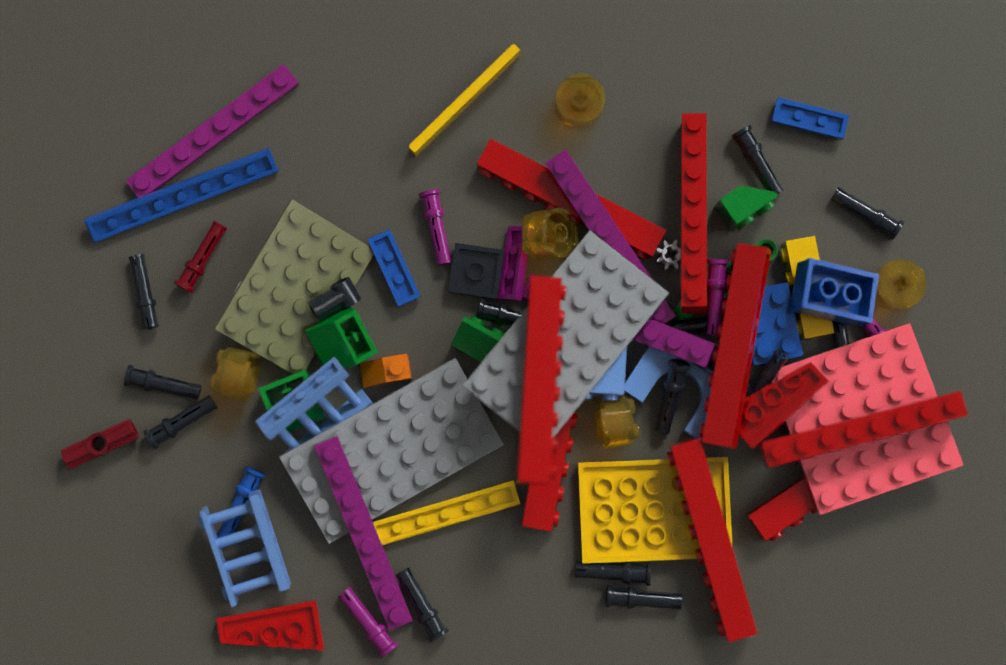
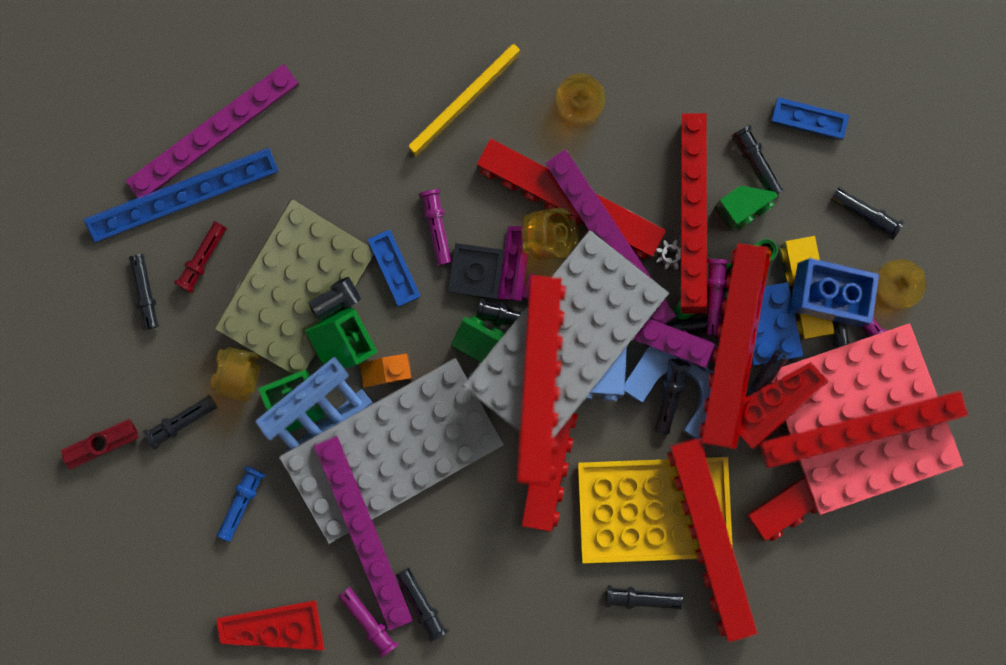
(150, 380): black pin -> none
(262, 529): medium blue fence -> none
(447, 512): yellow tile -> none
(615, 422): clear yellow brick -> none
(626, 572): black pin -> none

